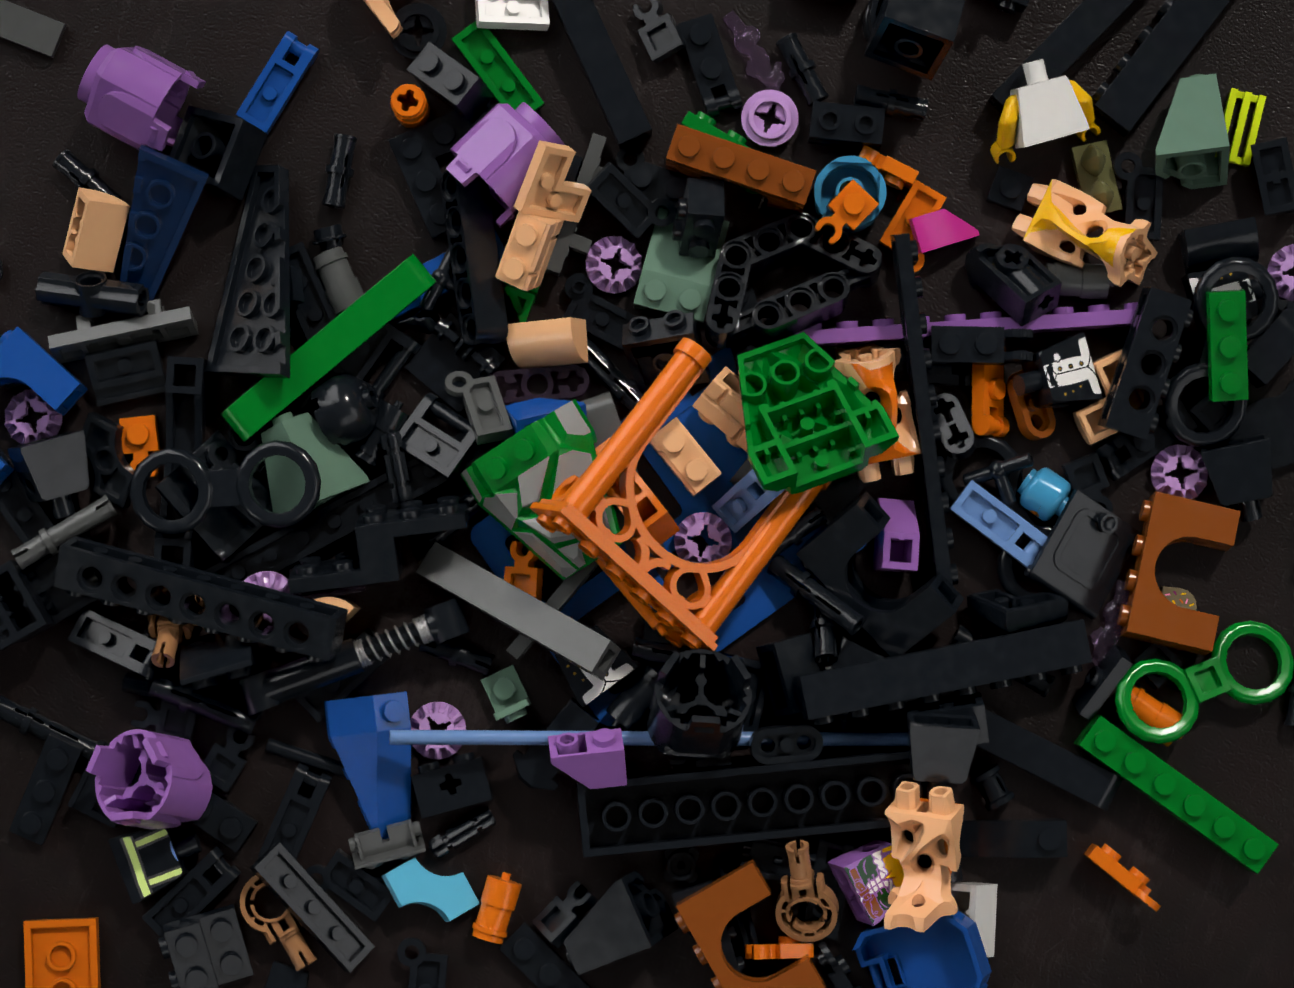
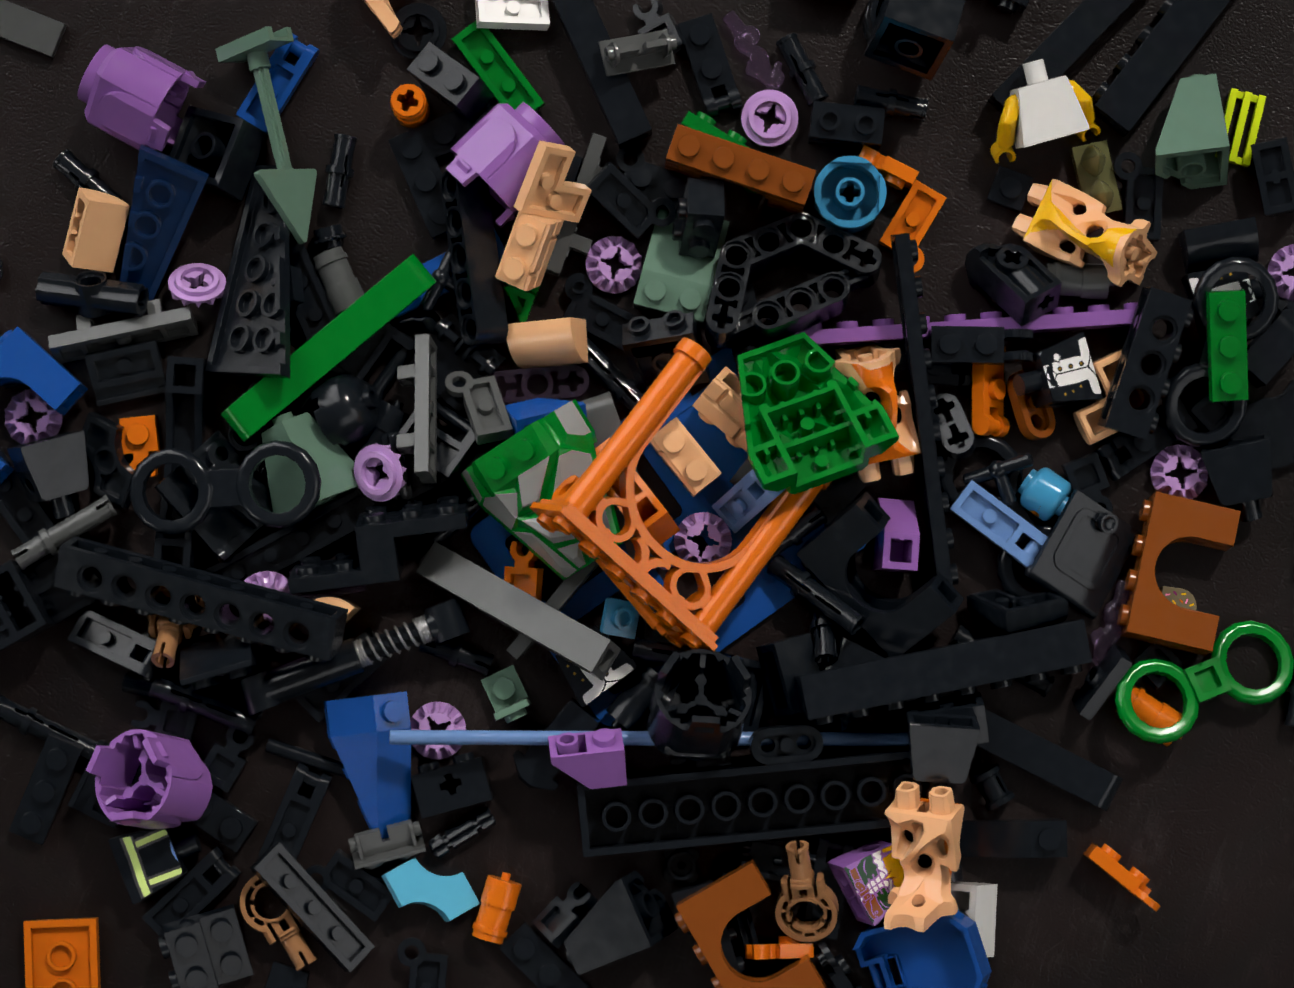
(193, 275): none -> lavender gear
(287, 188): none -> sand green piece
(369, 478): none -> lavender gear
(423, 440): none -> dark grey hinge
(619, 618): none -> dark azure bracket
(638, 52): none -> dark grey hinge
(849, 209): orange plate -> none
(939, 230): dark pink slope -> none
(1176, 794): green brick -> none

